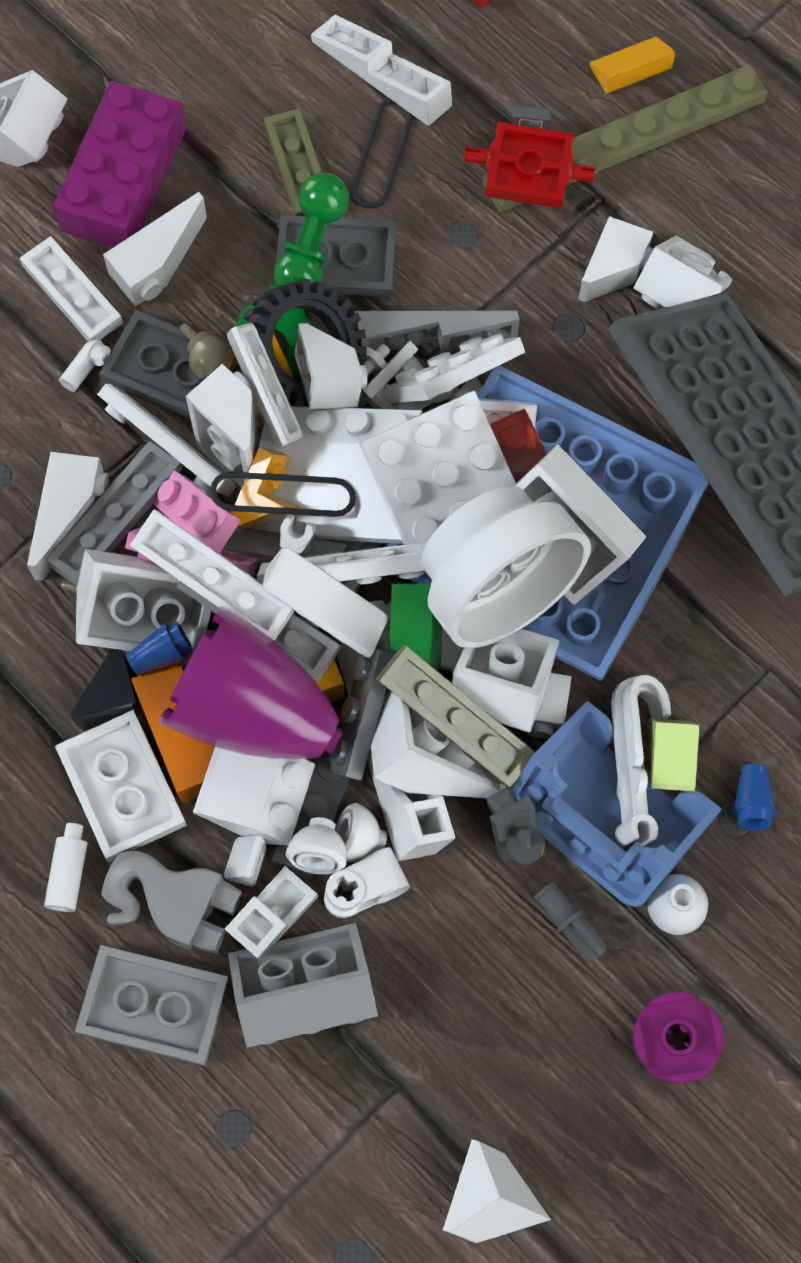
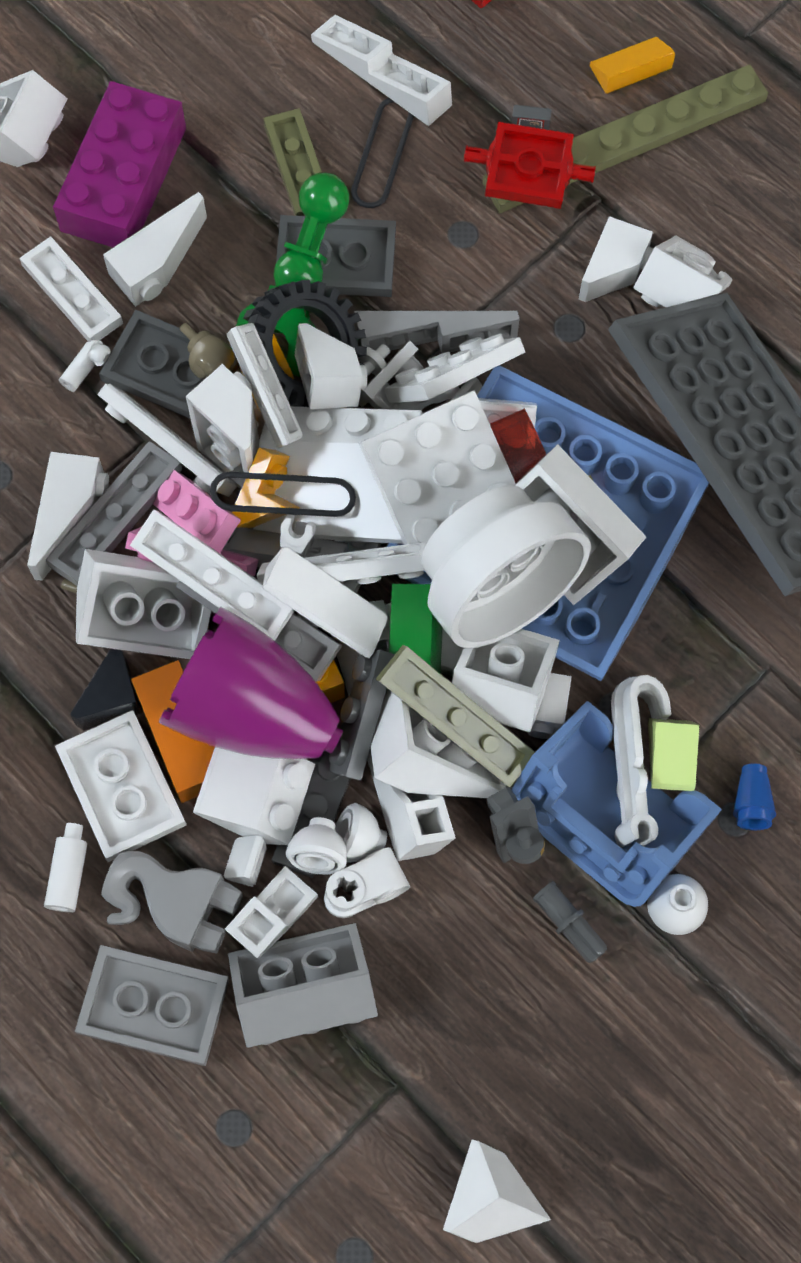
(160, 649): blue cone -> none
(692, 1017): magenta plate -> none

